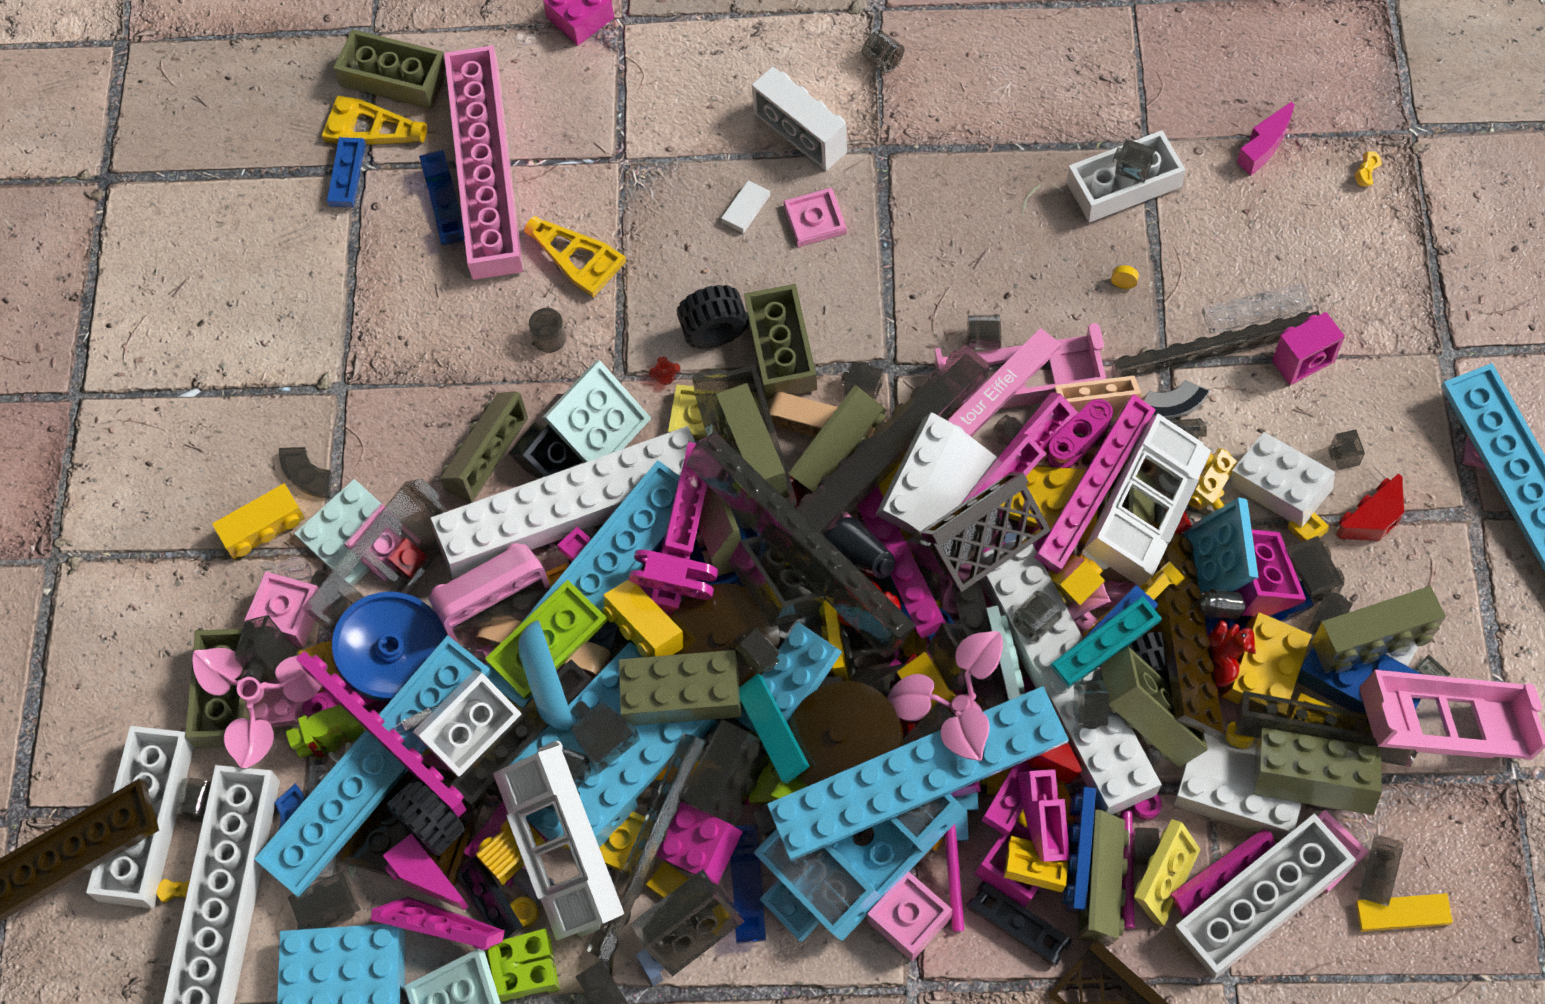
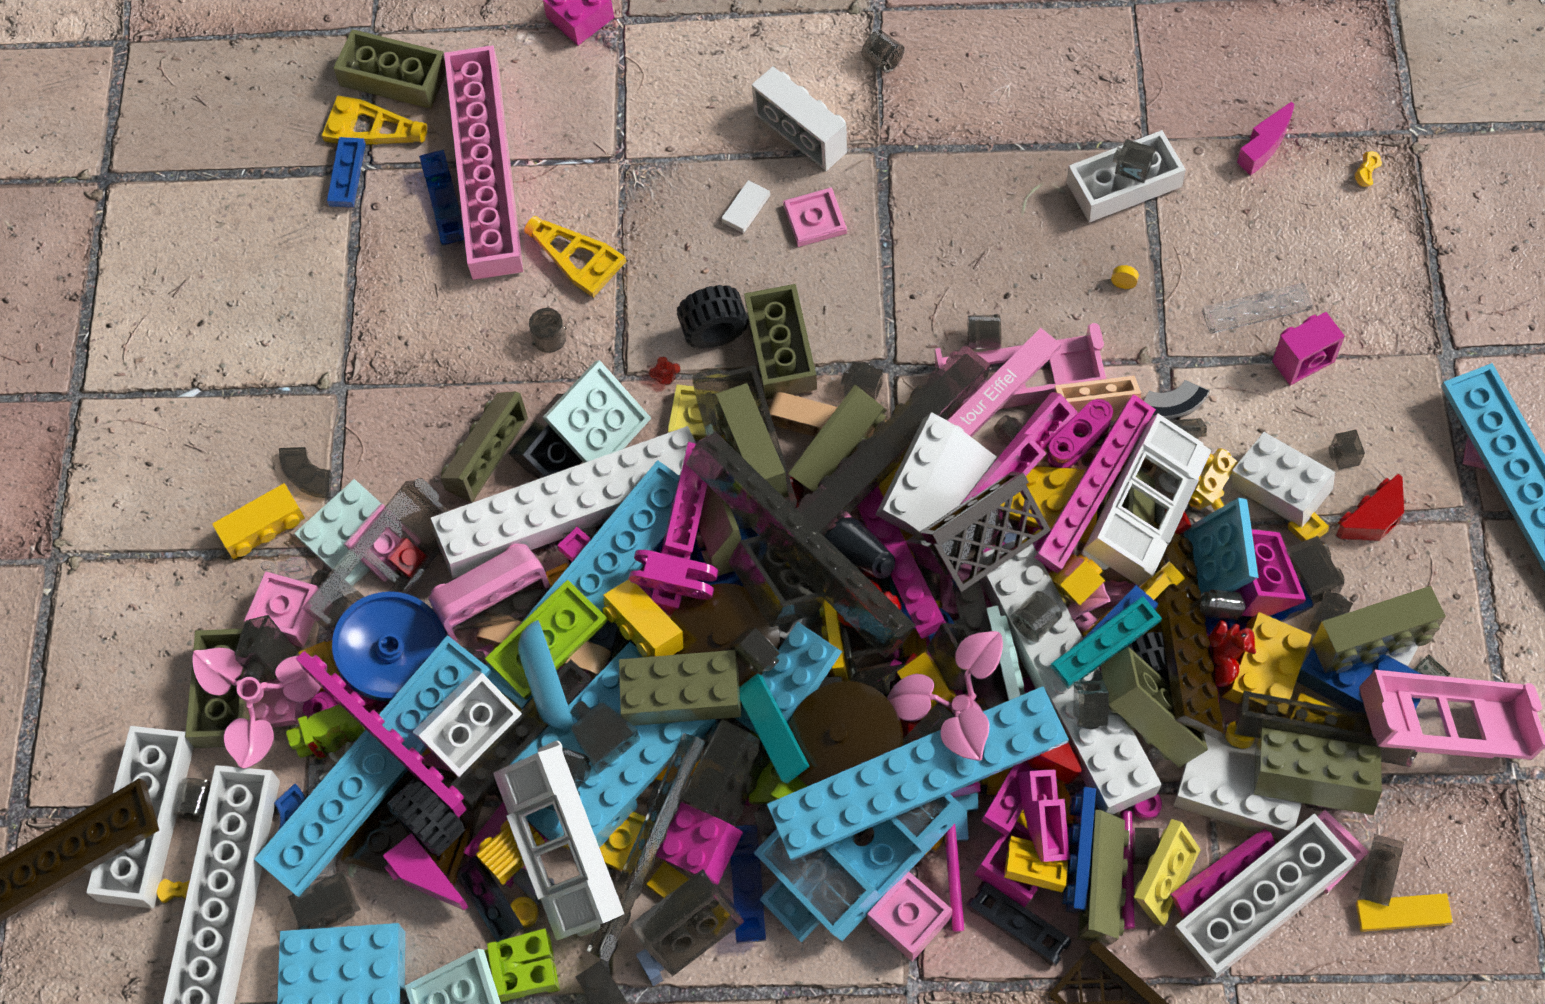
(415, 720): white piece -> none
(436, 921): dark pink wing -> none
(1205, 348): clear smoke plate -> none

